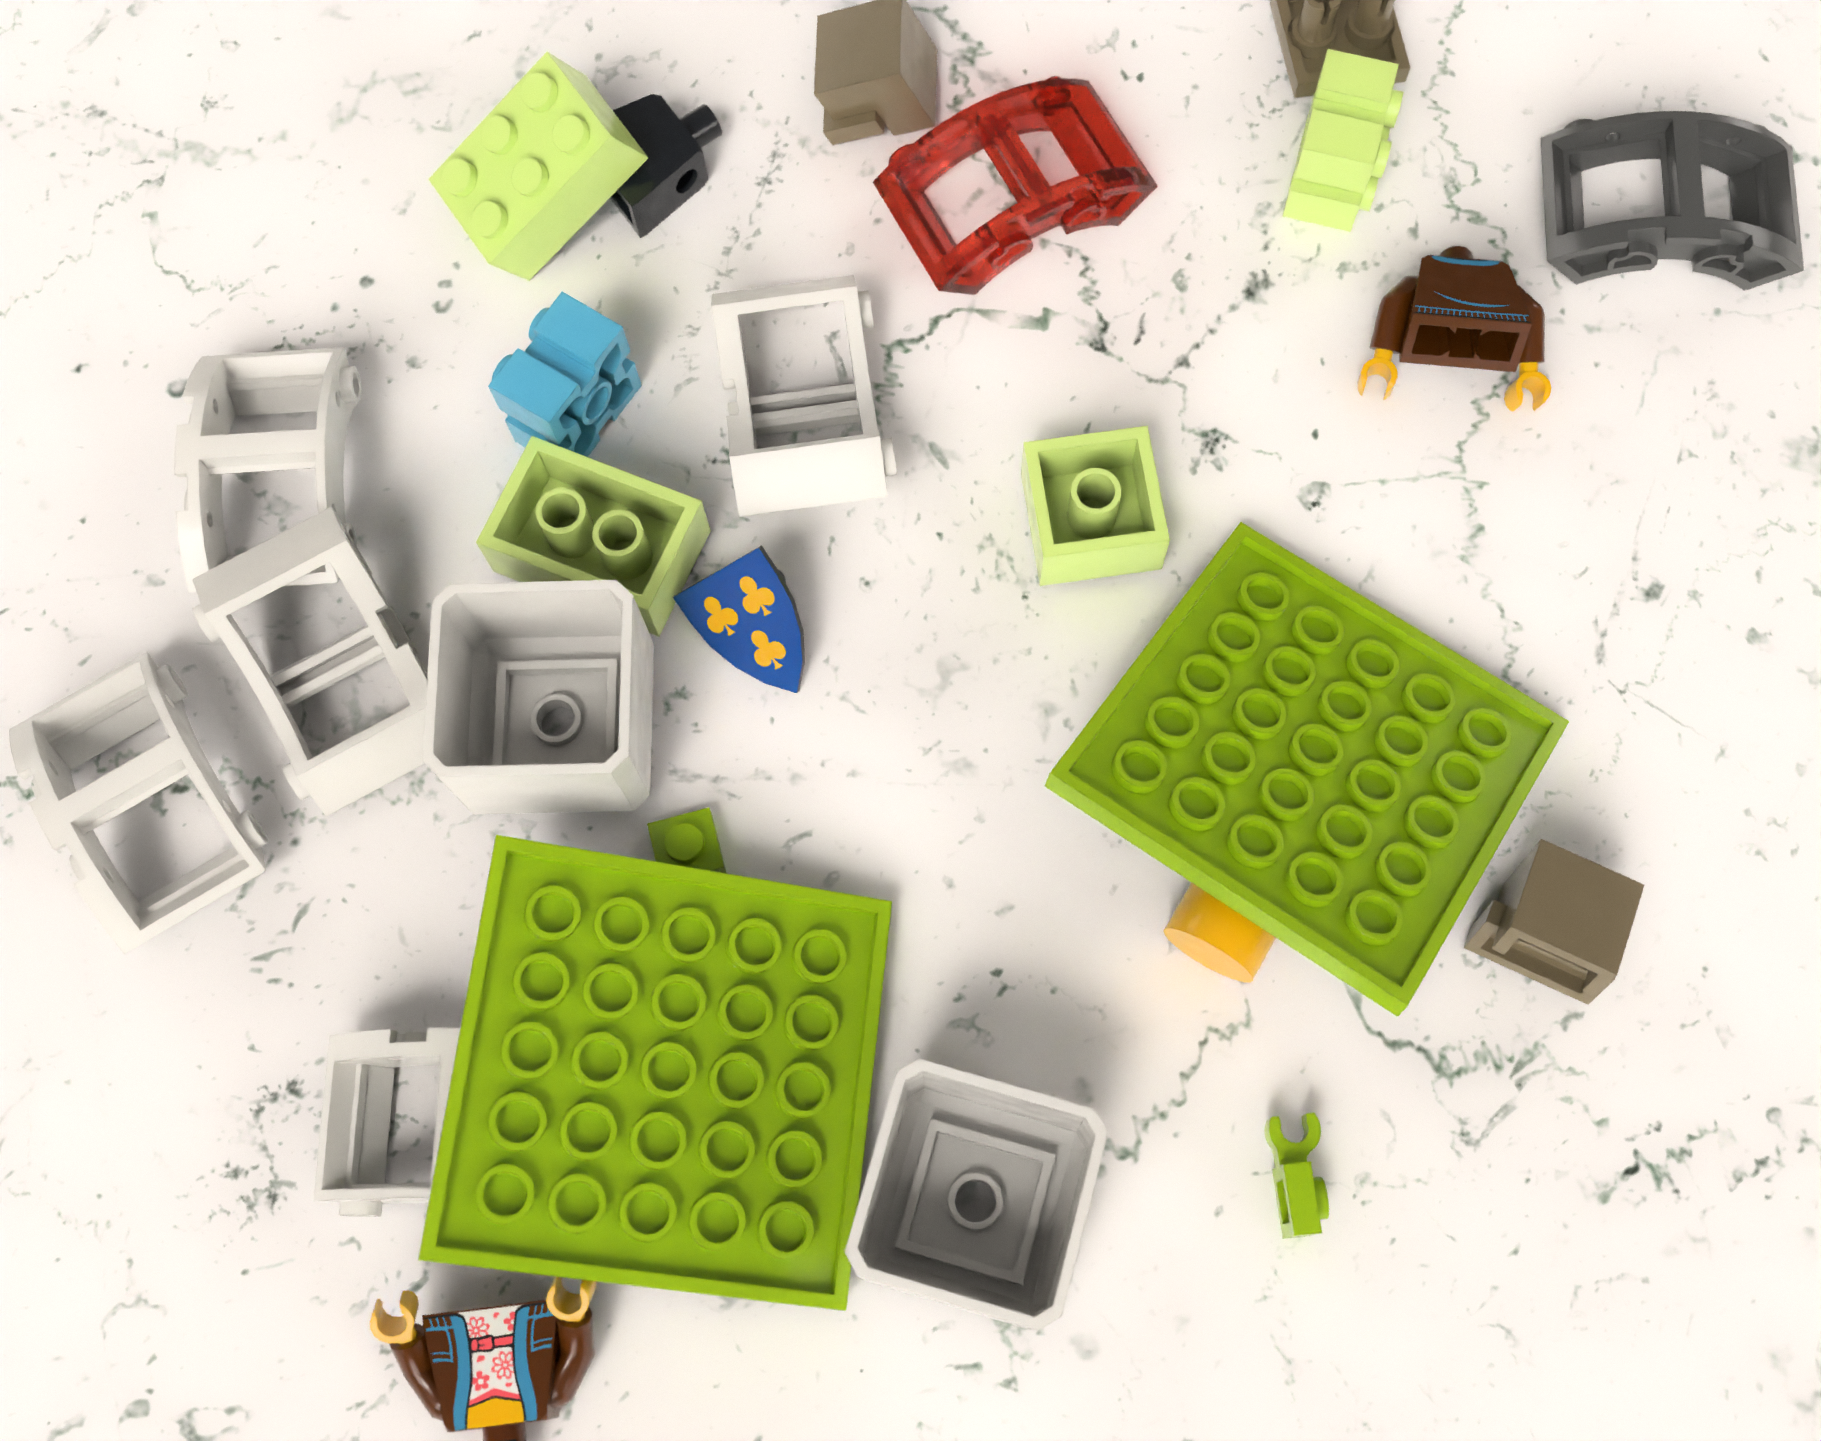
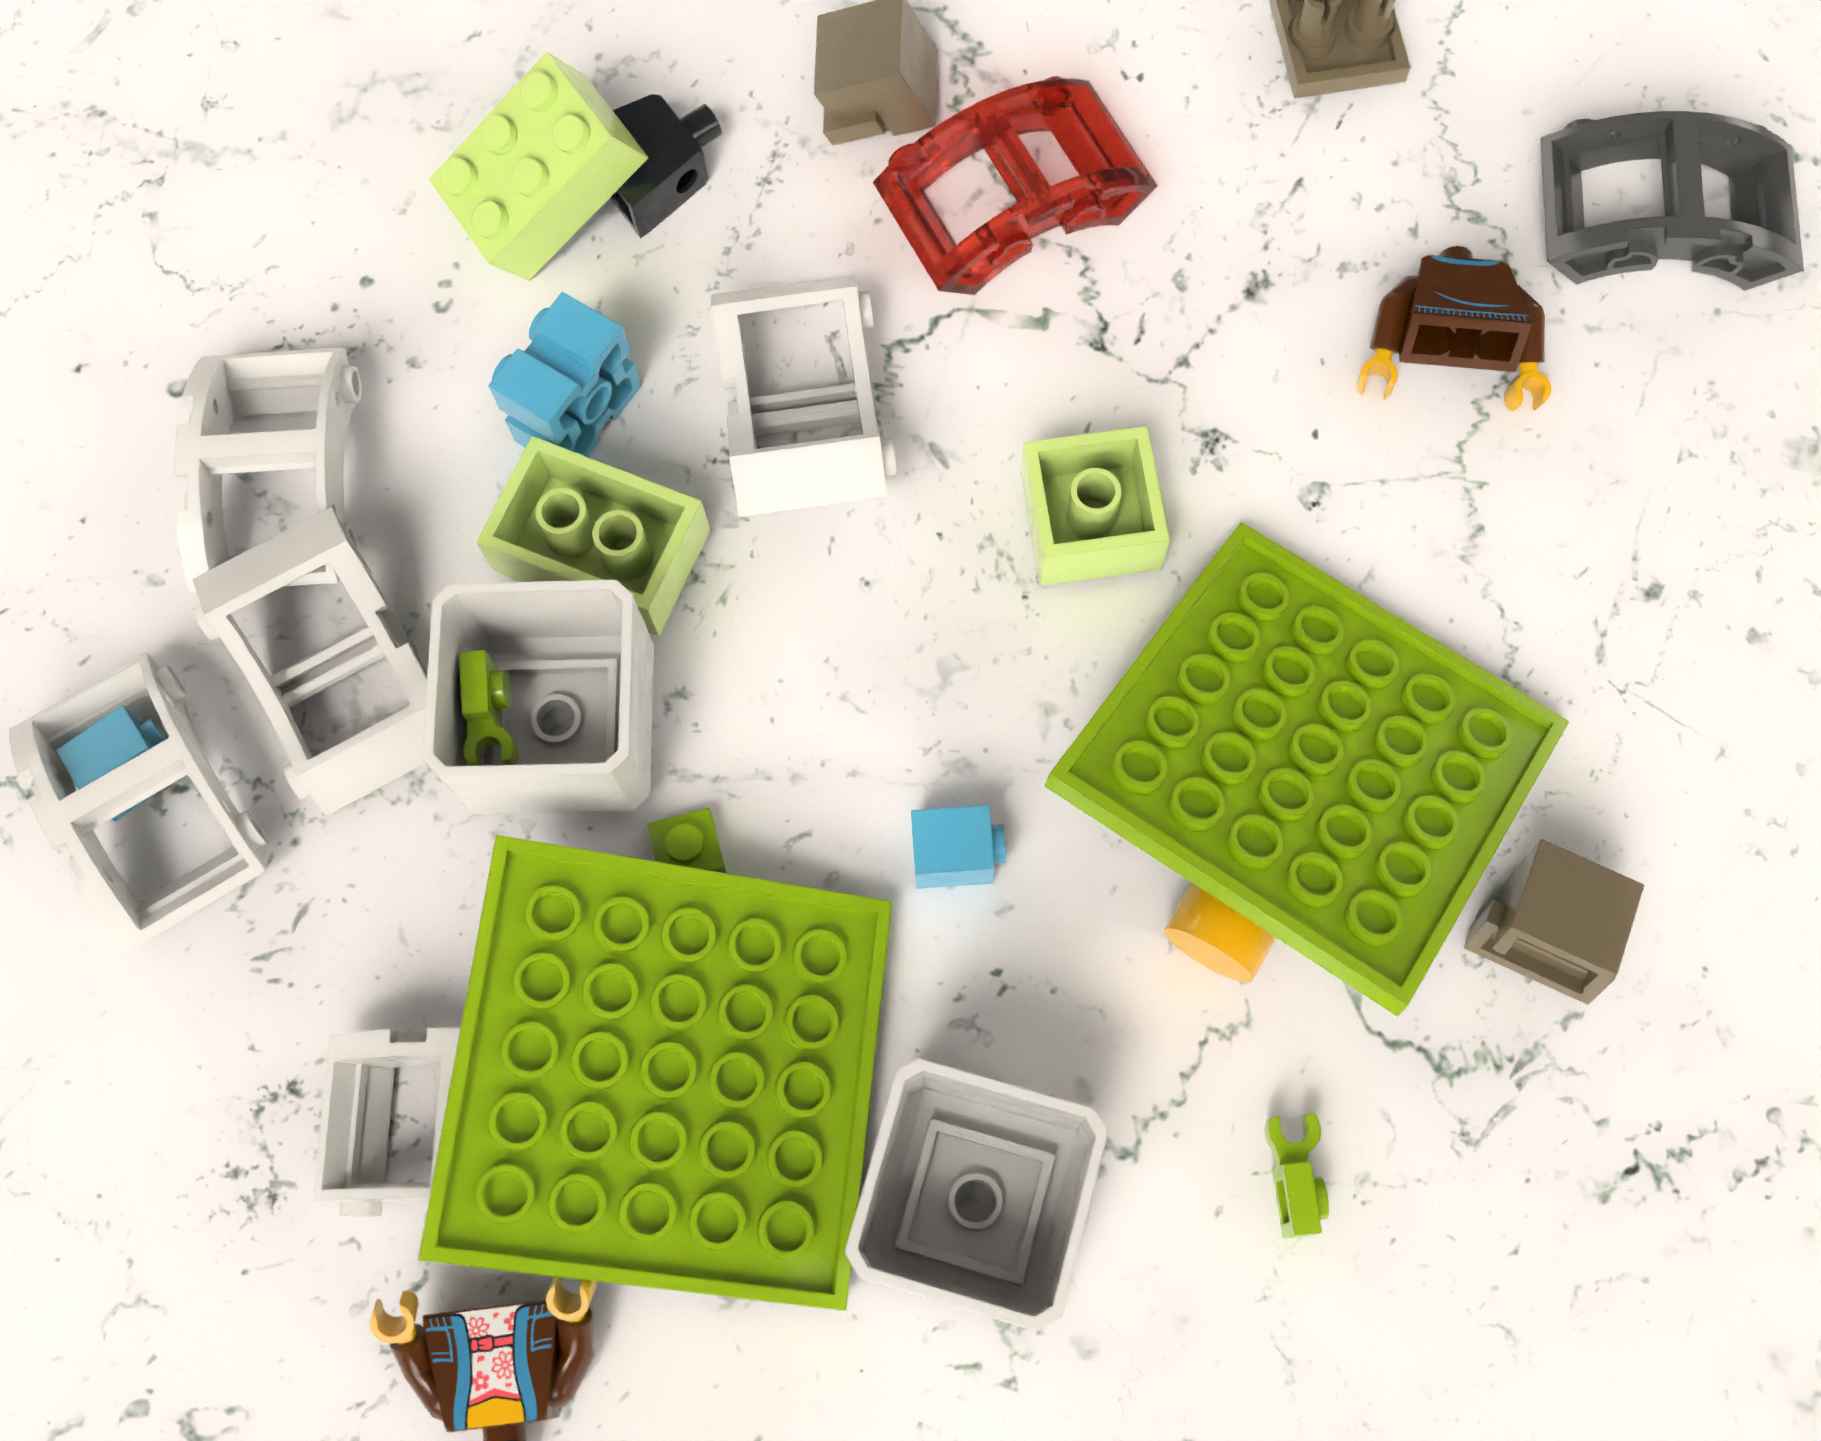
(109, 745): none -> medium azure brick
(483, 697): none -> lime plate
(750, 619): blue shield -> none
(956, 846): none -> medium azure brick
(1344, 140): yellowish green brick -> none

